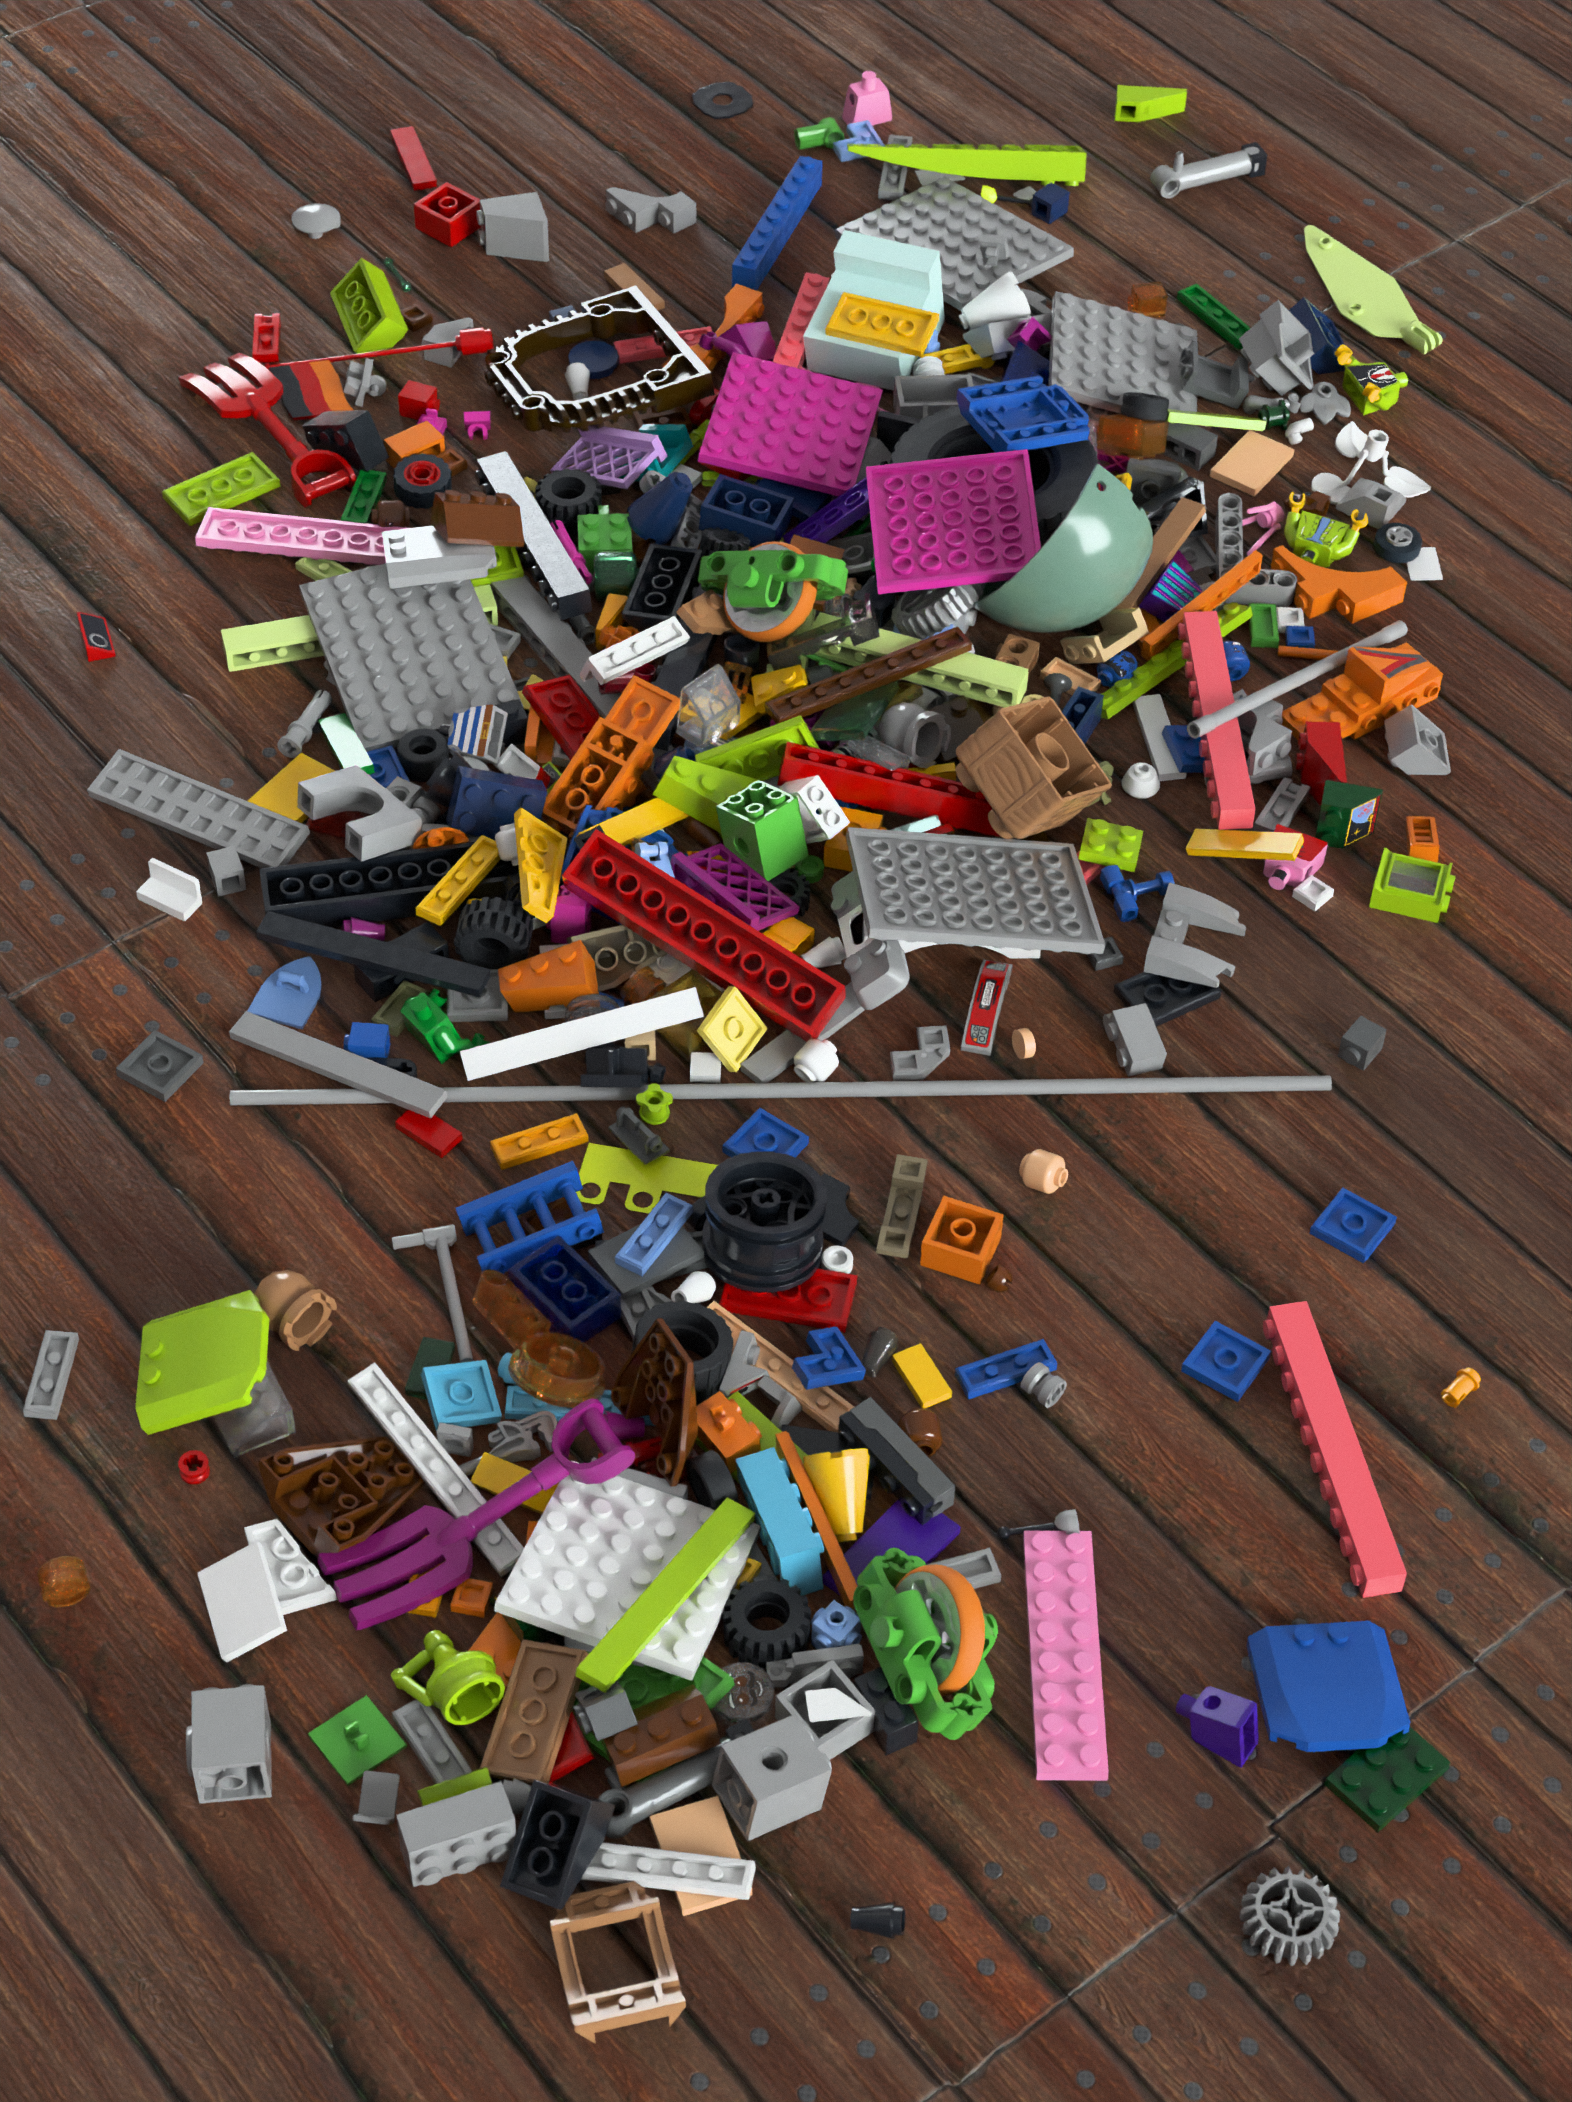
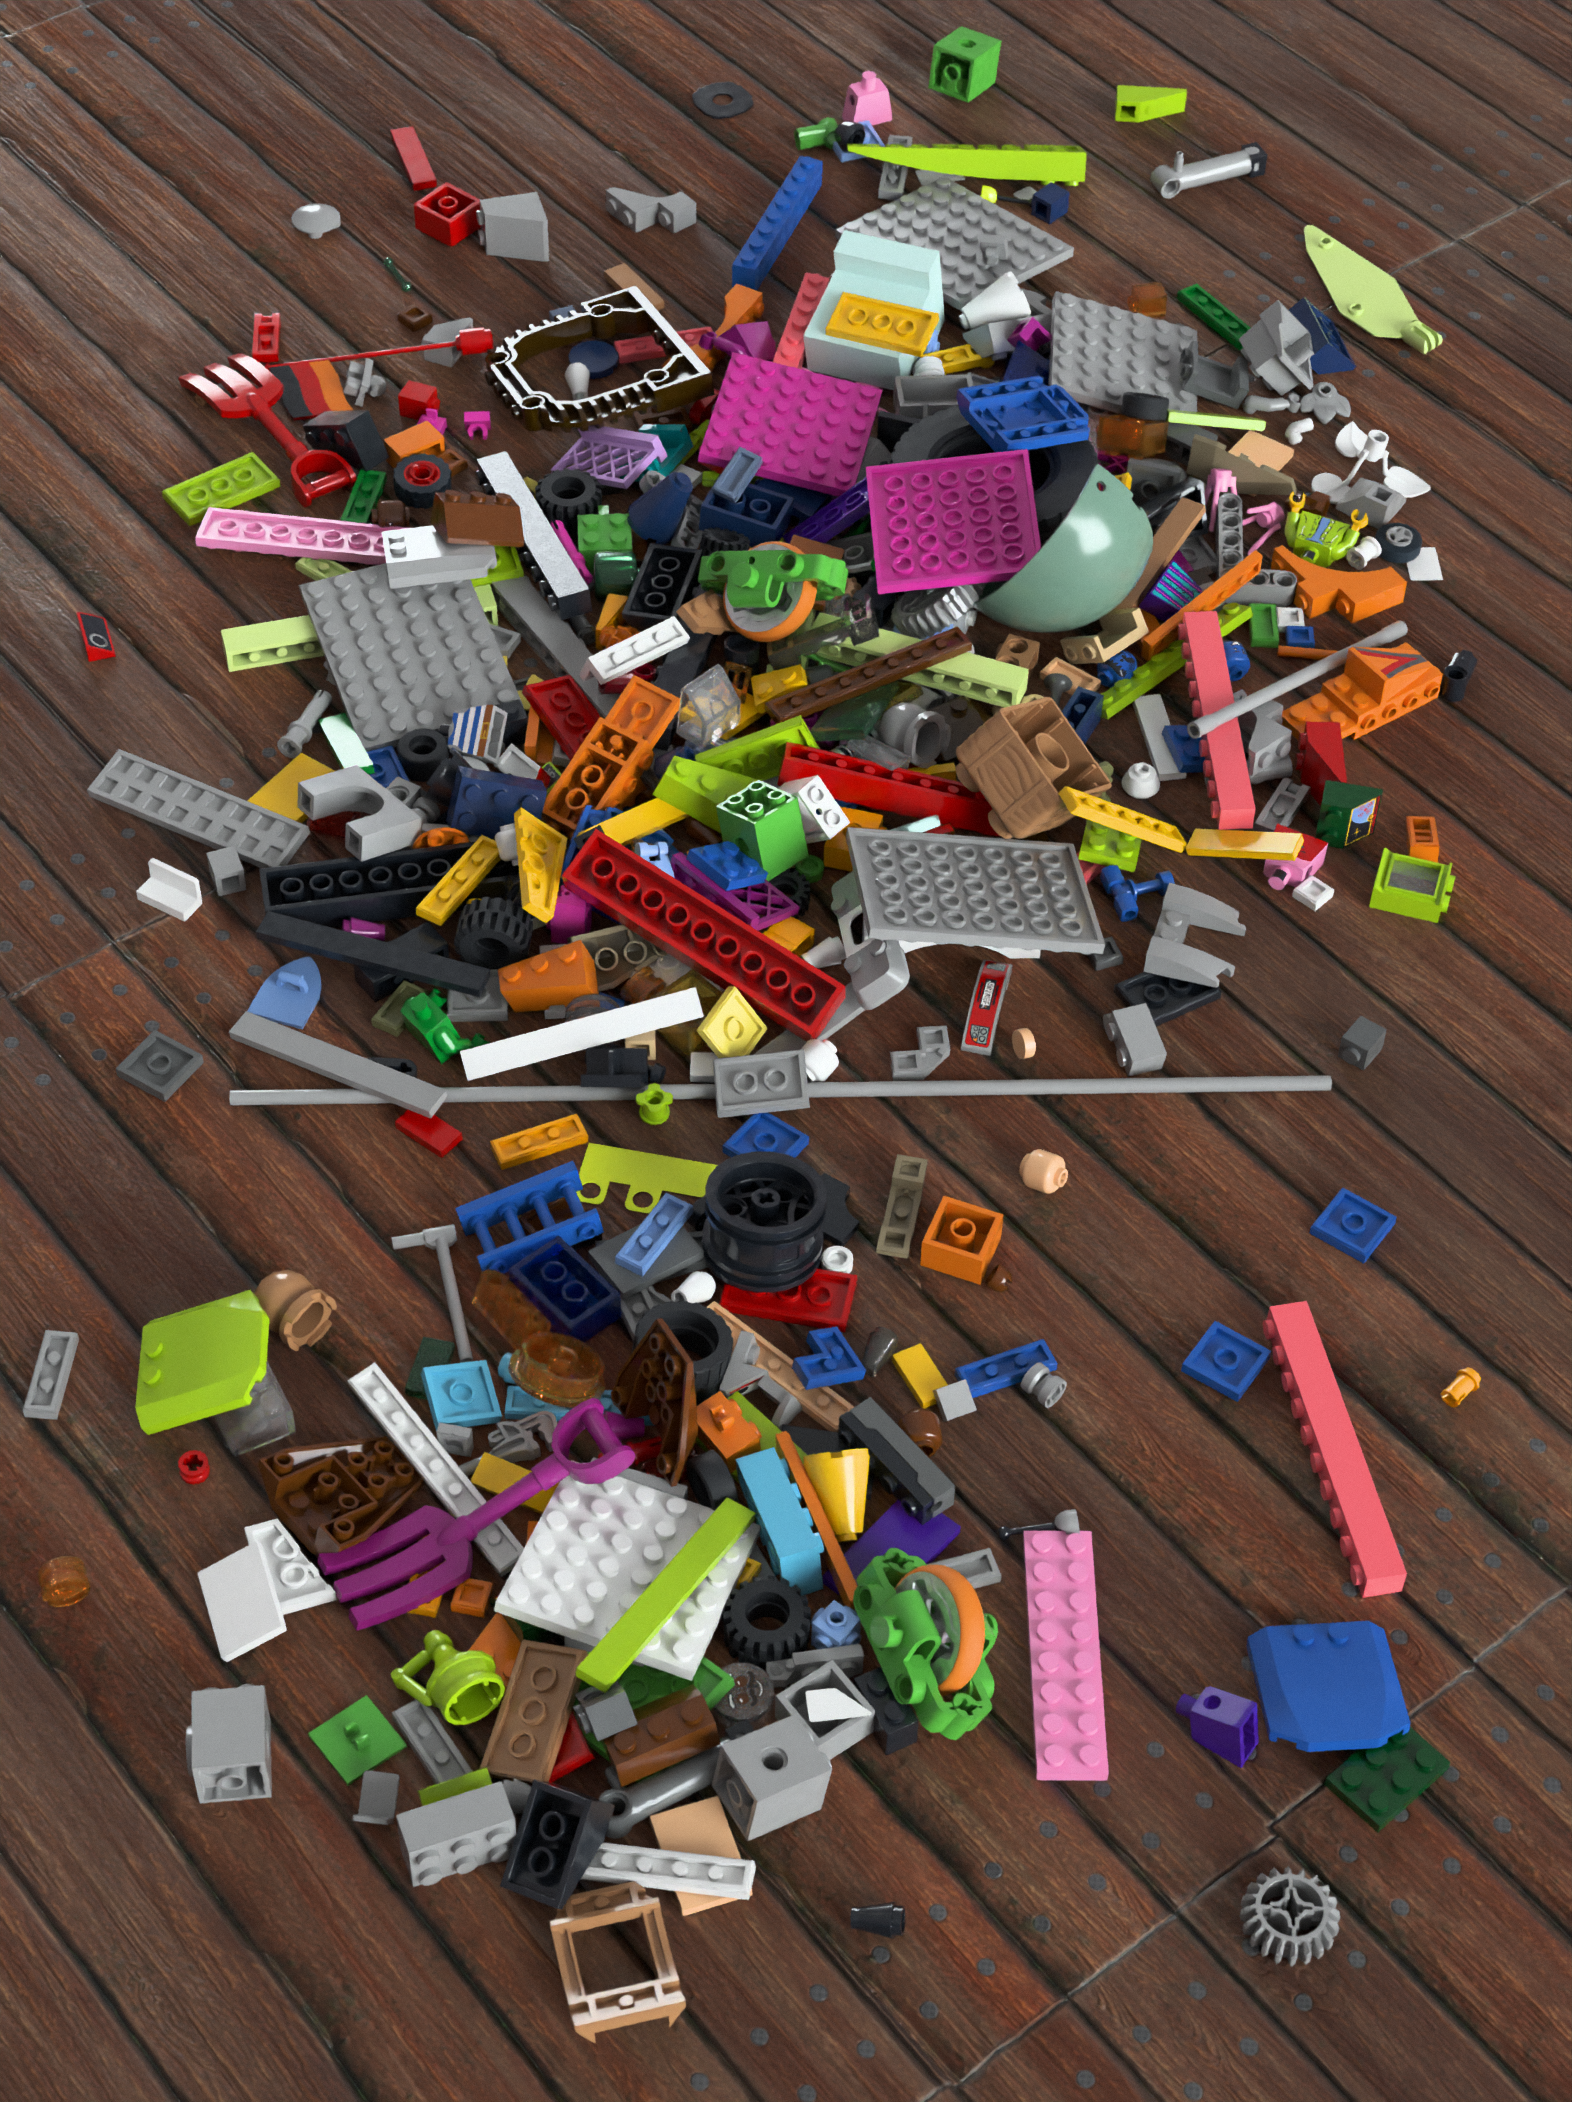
(368, 309): lime slope -> none
(368, 1040): blue brick -> none
(637, 1136): dark grey hinge -> none
(727, 865): none -> blue plate
(737, 475): none -> sand blue tile
(761, 1083): none -> light grey tile
(849, 133): none -> black cone
(954, 1400): none -> tile
(964, 64): none -> bright green brick
(1122, 819): none -> yellow tile
(1218, 481): none -> bright pink plant
(1250, 479): none -> dark tan wedge
(1275, 415): dark green brick -> none
(1360, 555): none -> white bush
(1371, 384): torso -> none
(1416, 744): light grey slope -> none
(1457, 676): none -> black piece

